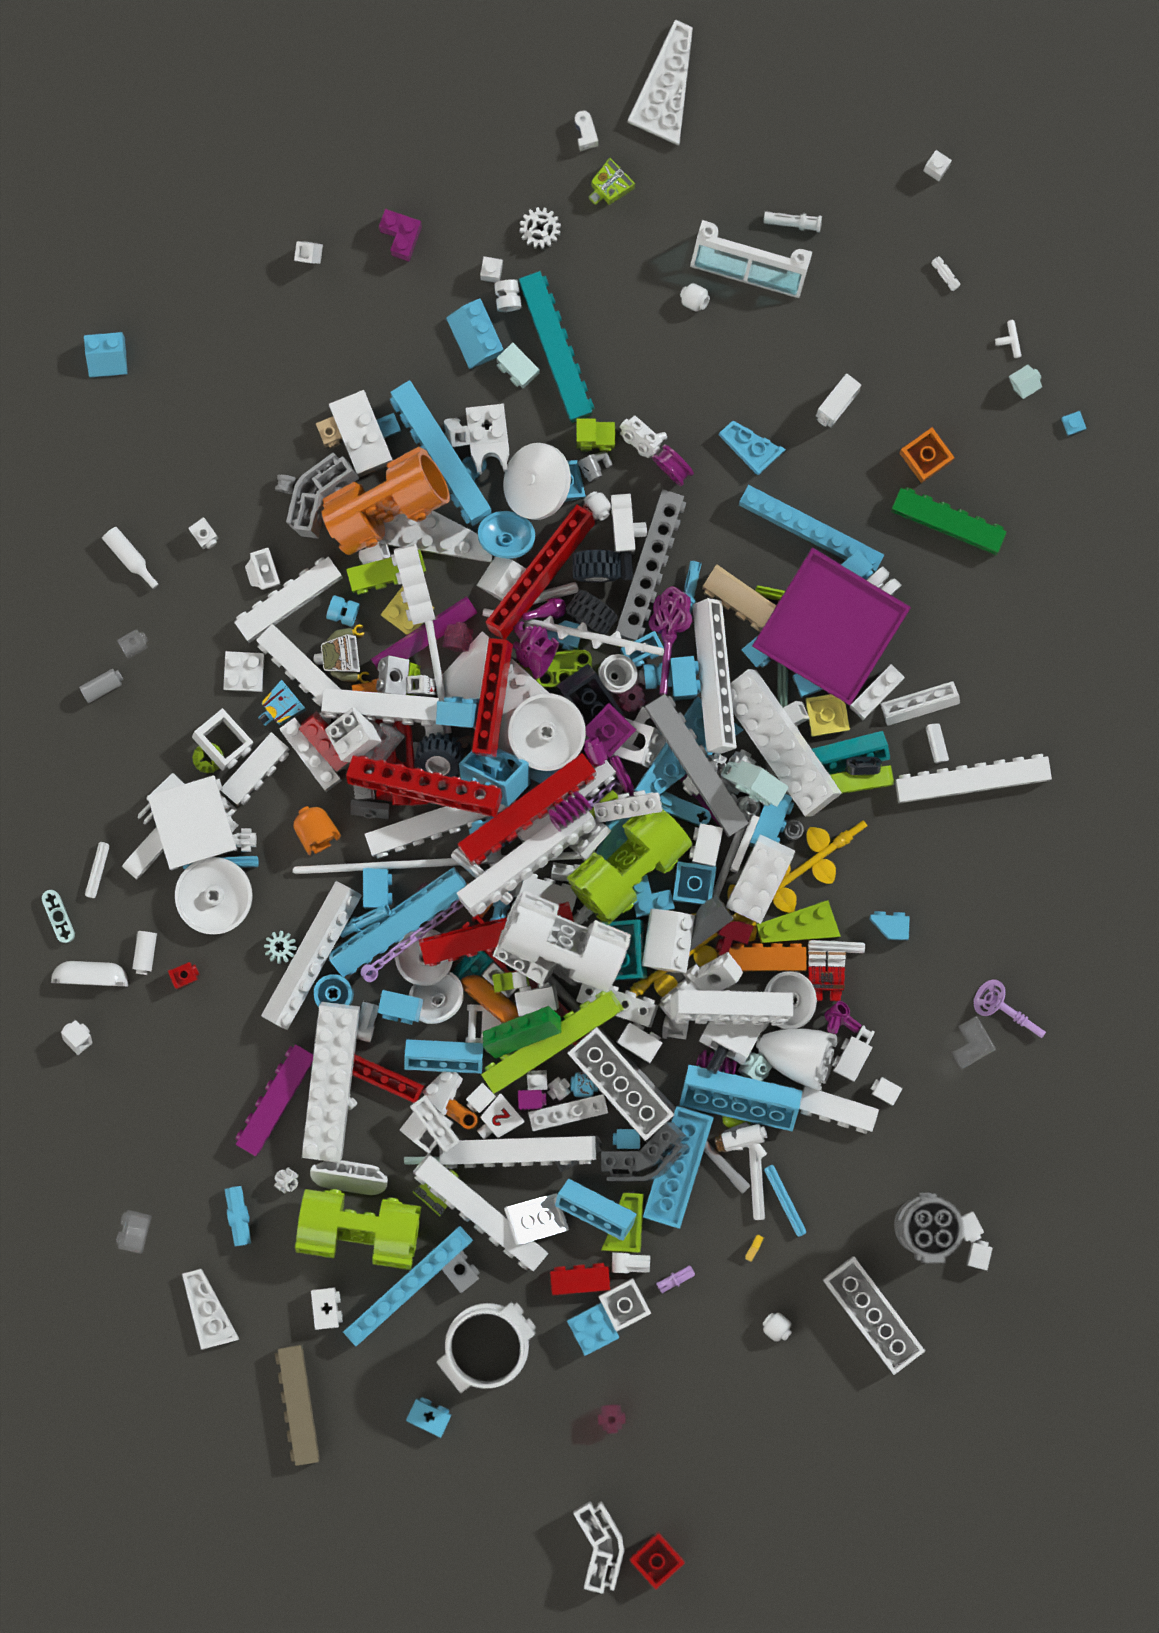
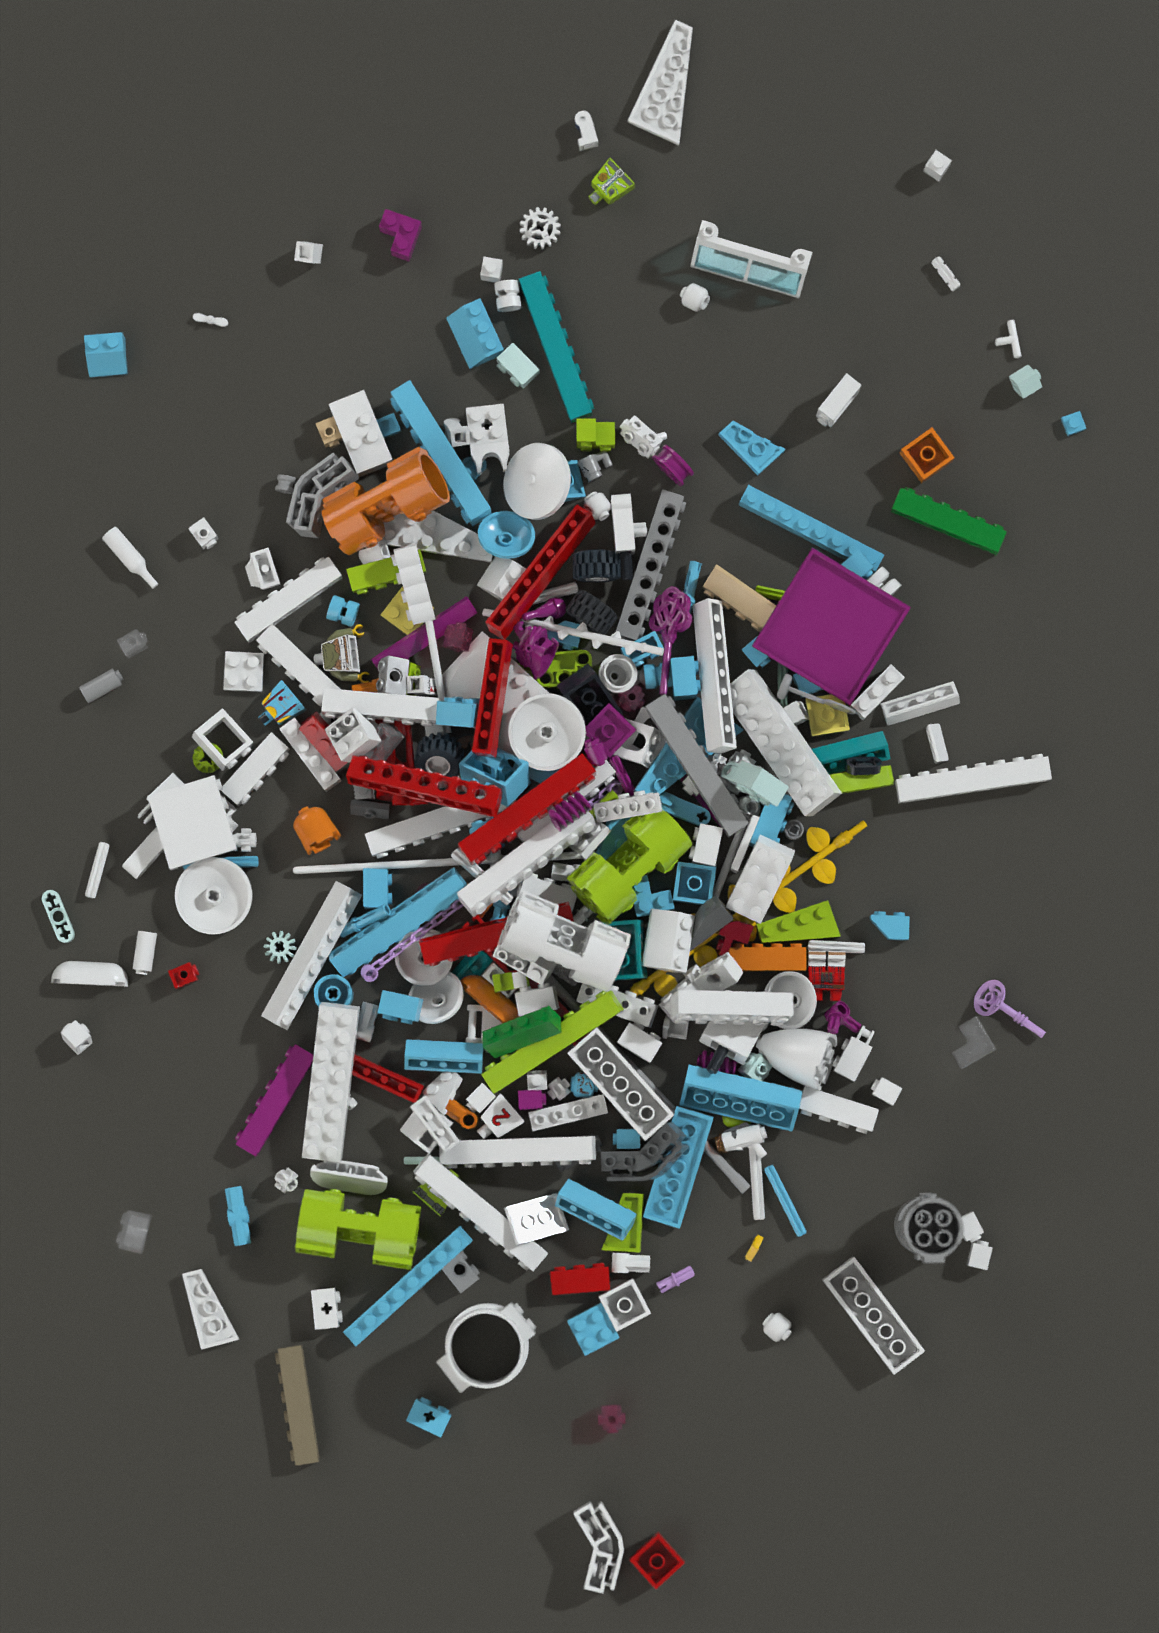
(210, 319): none -> white piece
(785, 687): none -> light grey piece
(802, 222): white pin -> none

